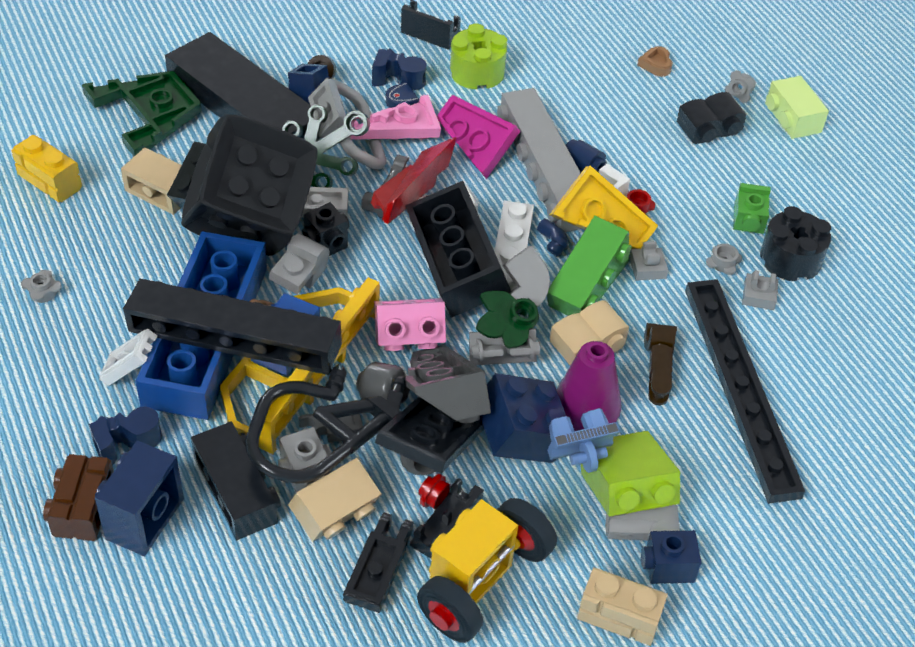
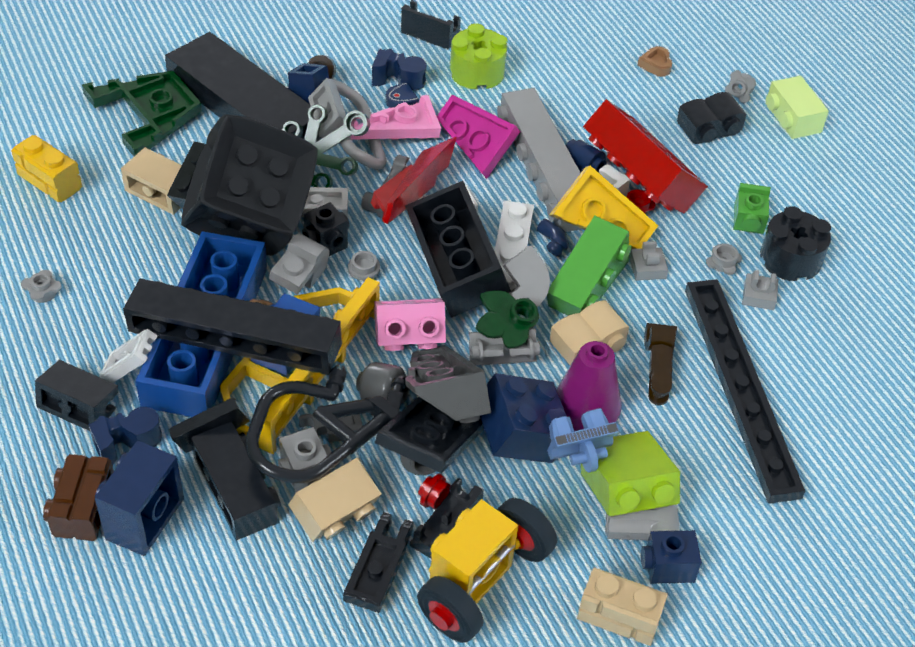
(74, 394): none -> black hinge
(218, 415): none -> black tile
(364, 265): none -> light grey plate
(644, 158): none -> red brick

